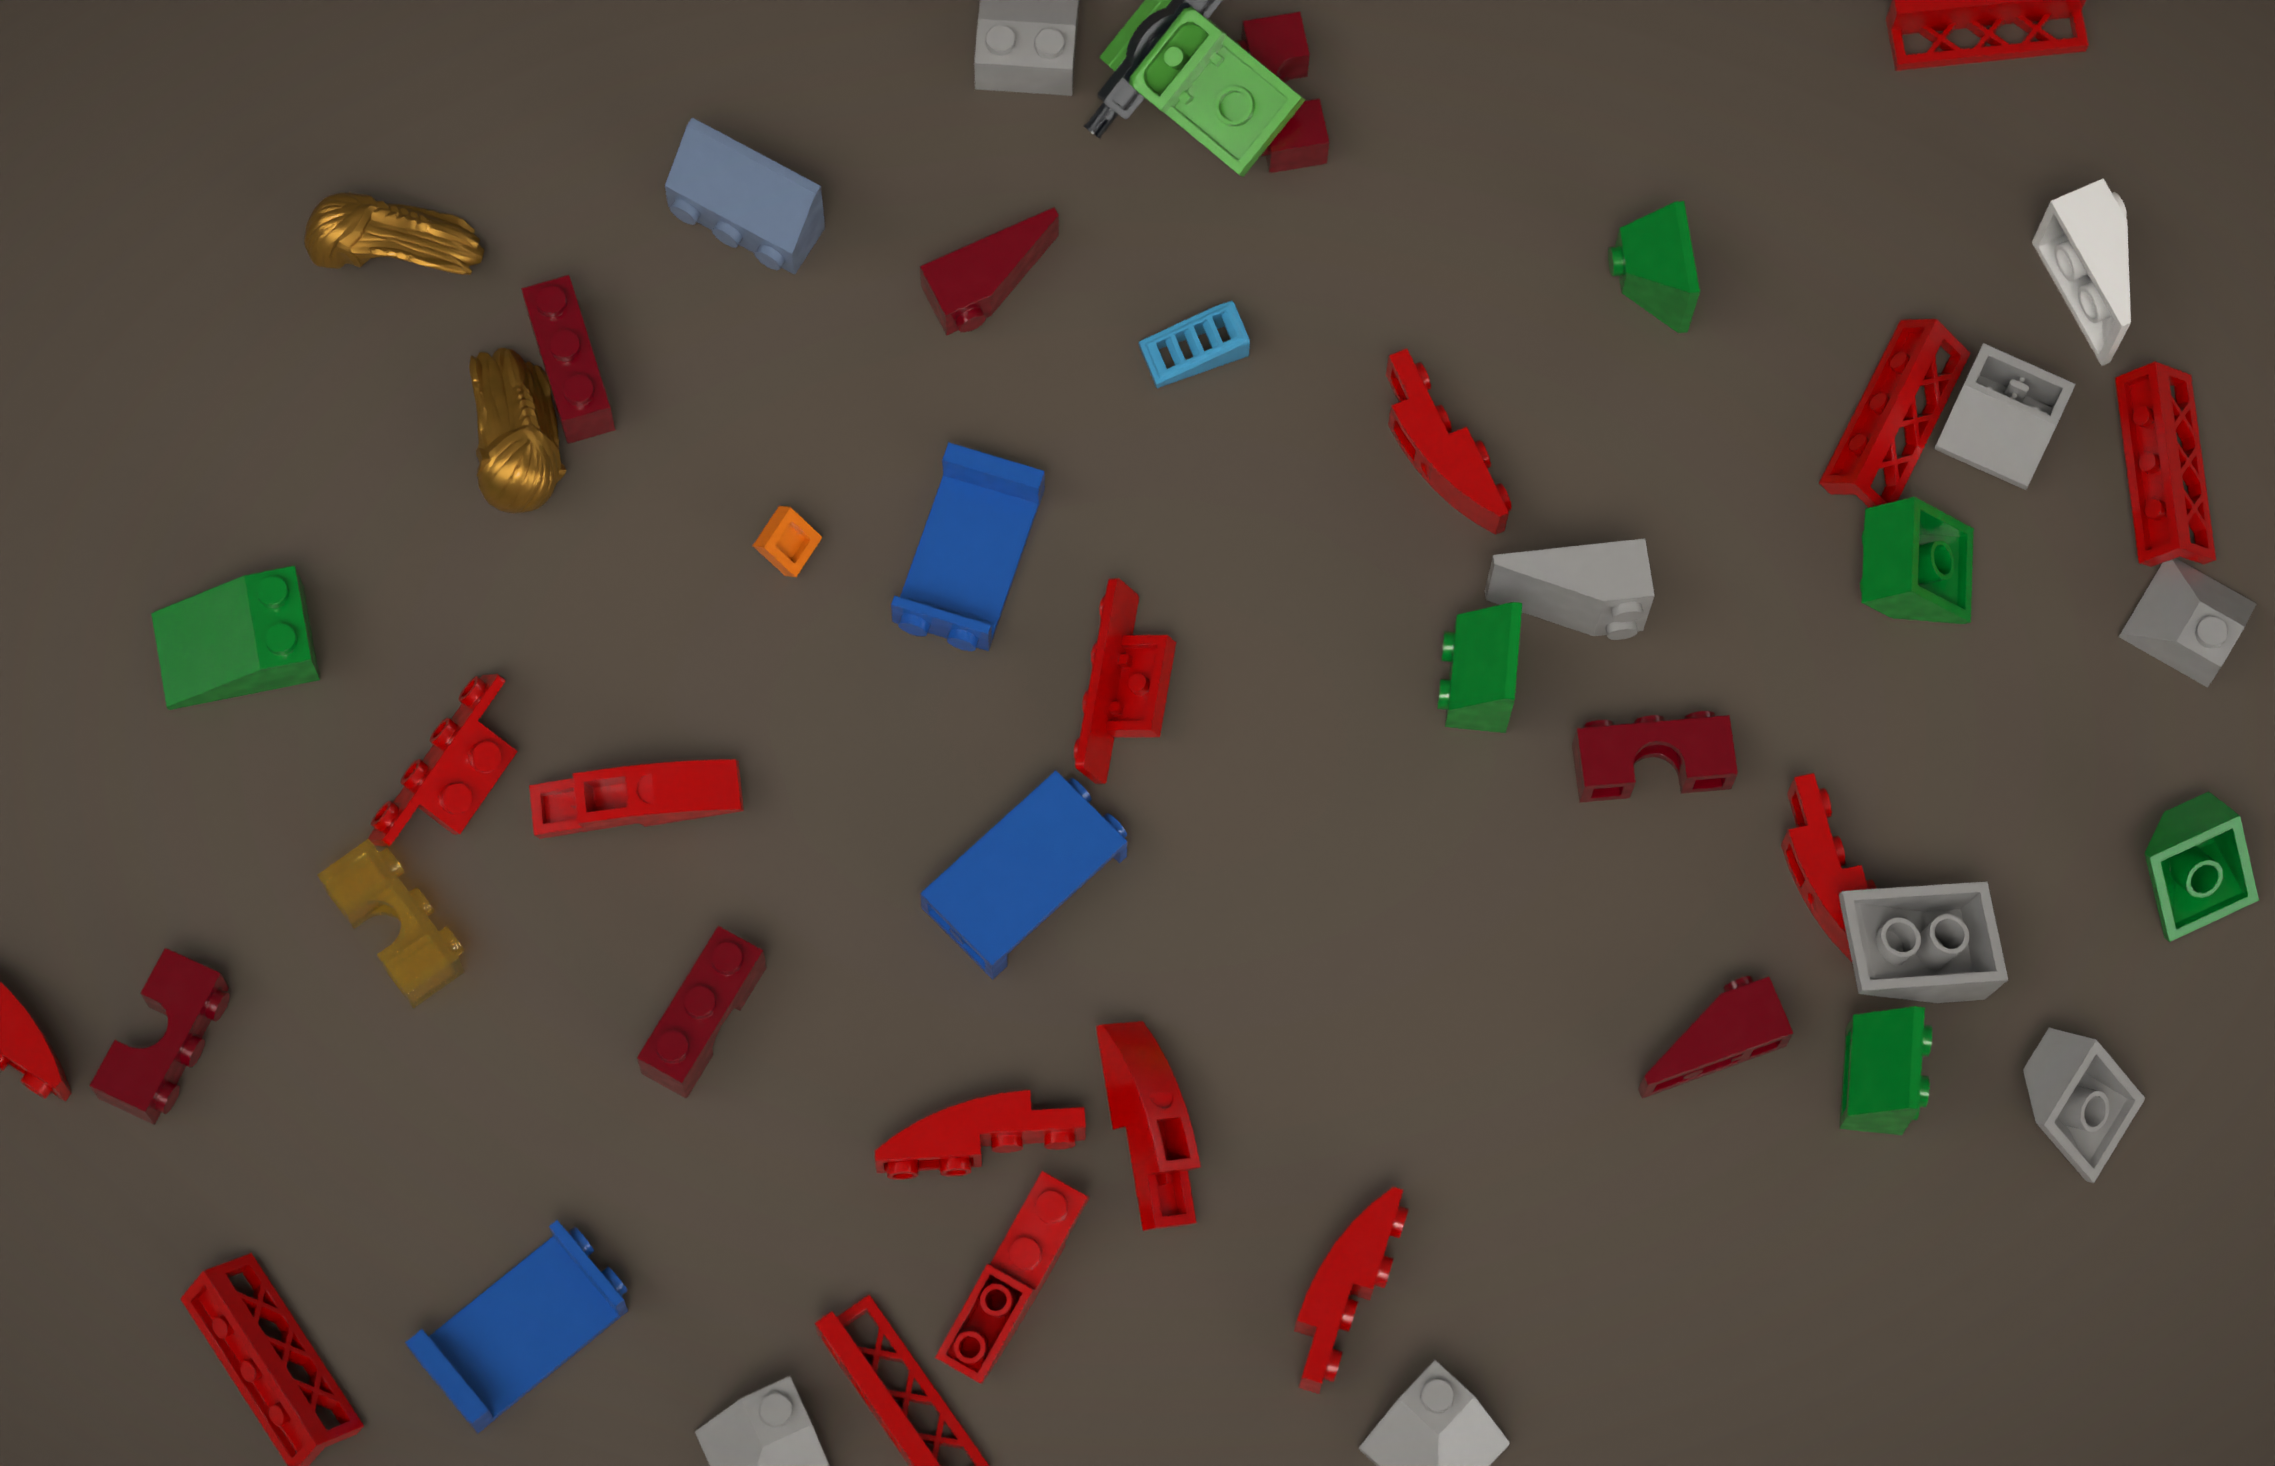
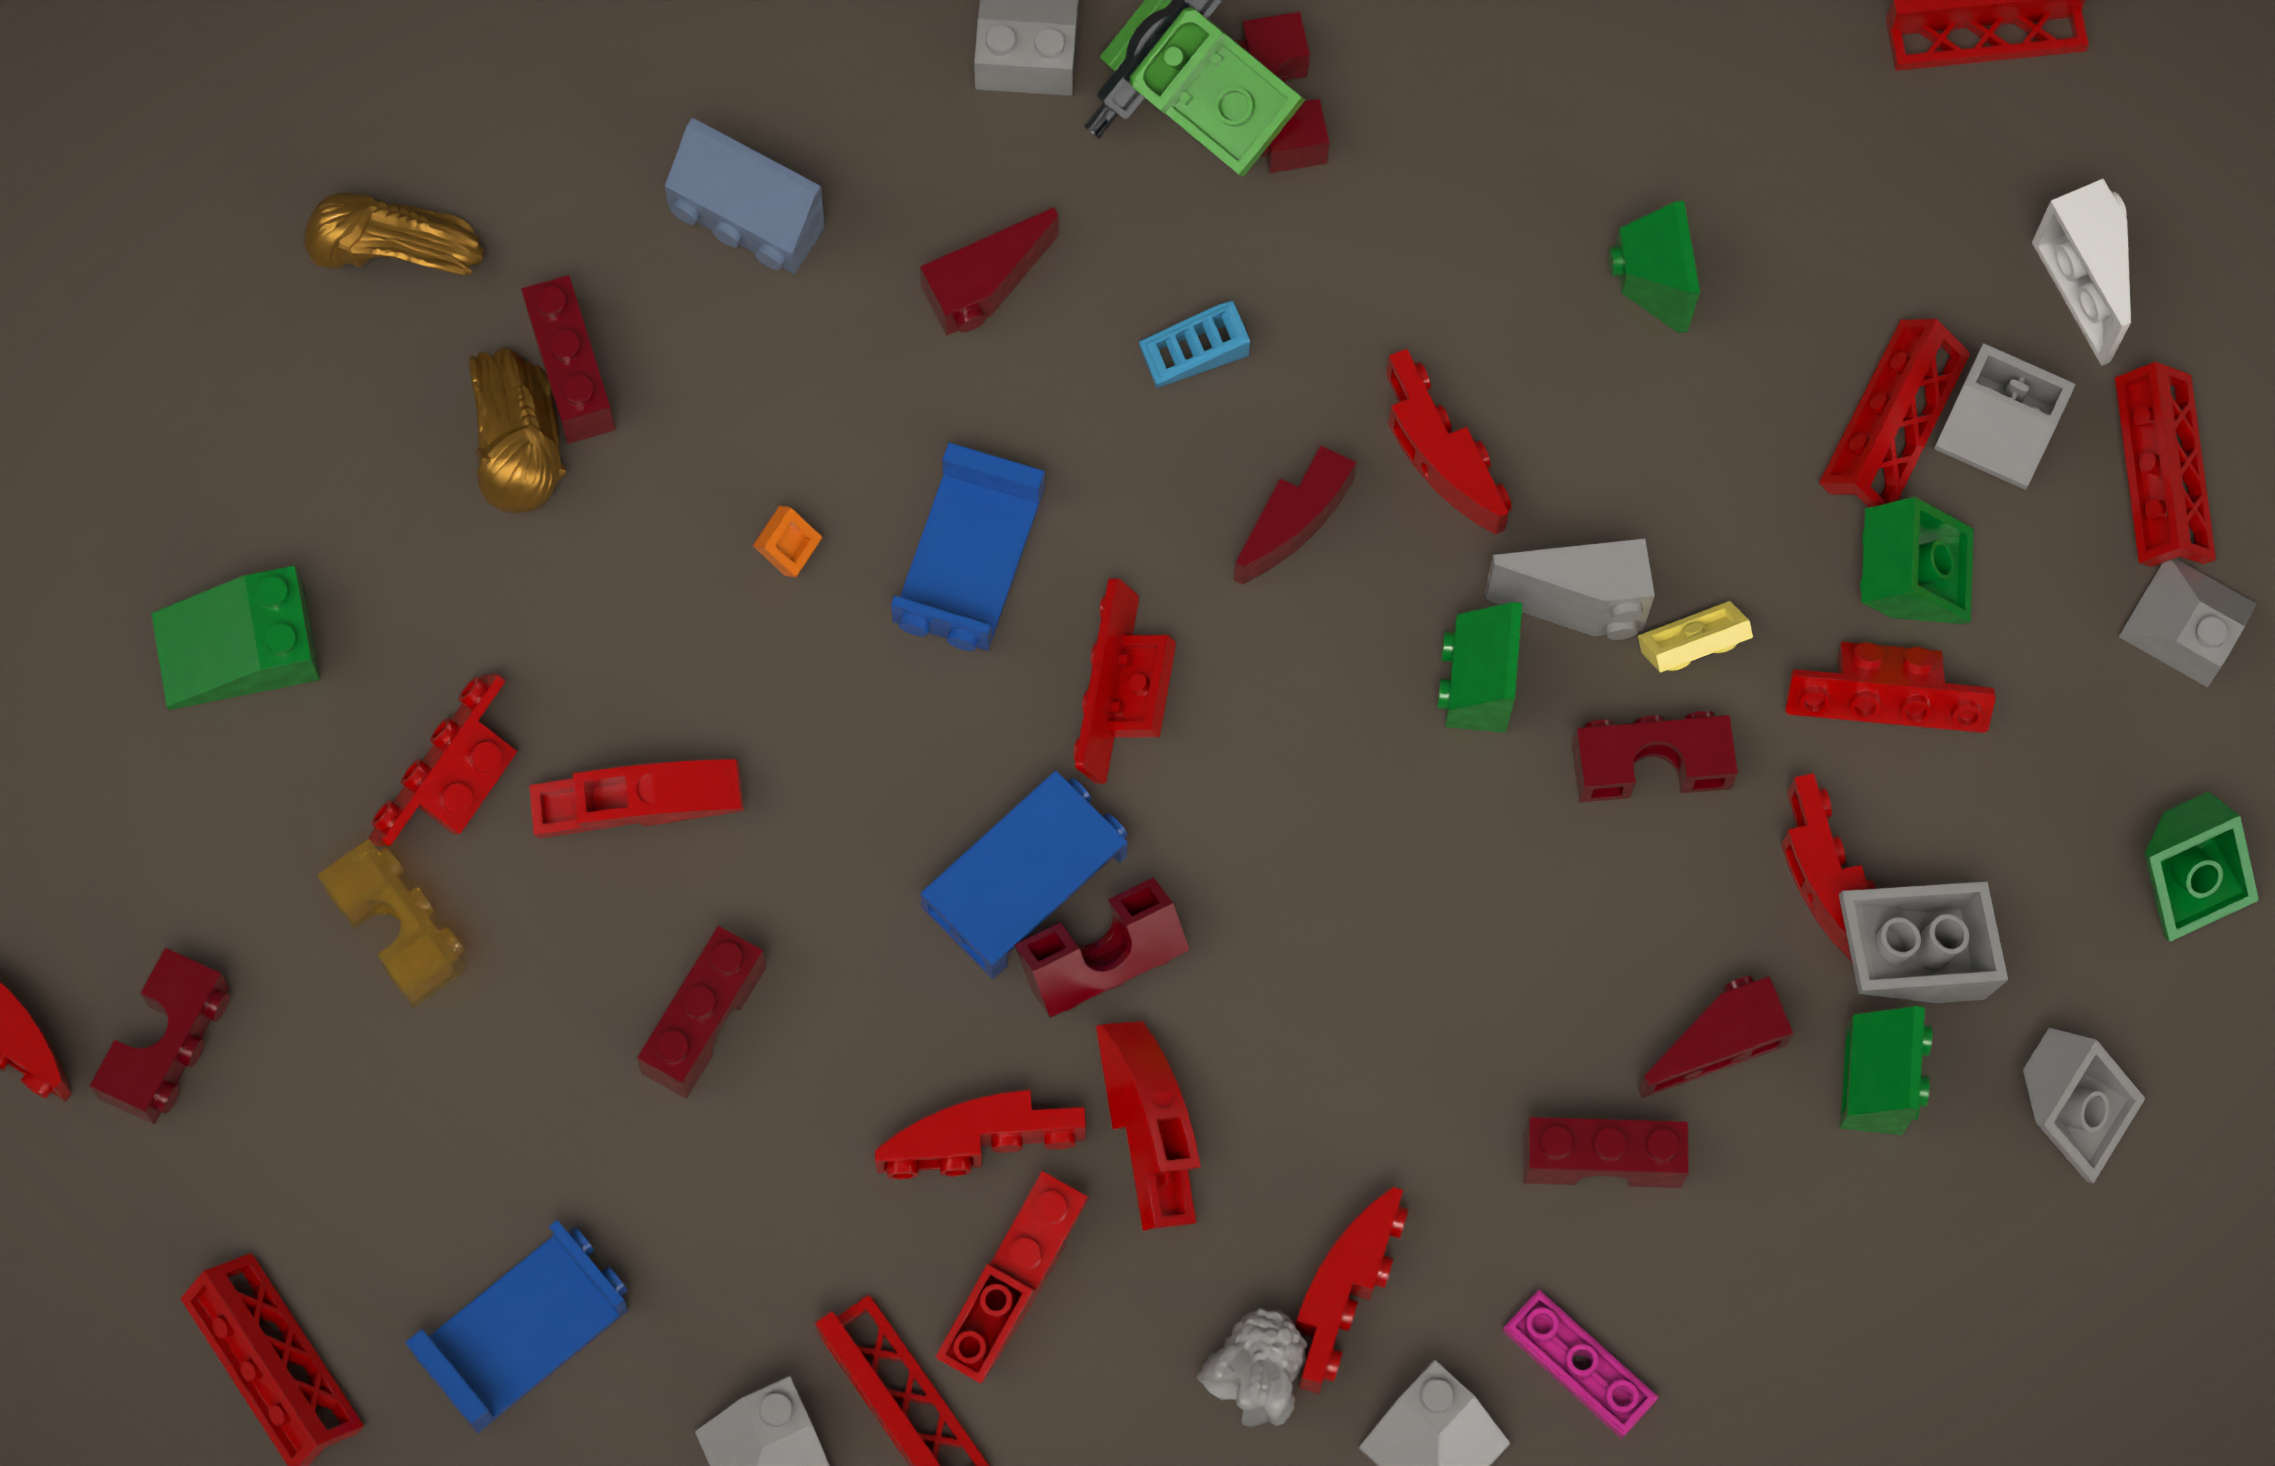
(1141, 936): none -> dark red arch
(1258, 1367): none -> light grey hair
(1295, 514): none -> dark red slope
(1578, 1148): none -> dark red arch
(1604, 1388): none -> dark pink tile
(1695, 636): none -> light yellow plate
(1890, 688): none -> red bracket

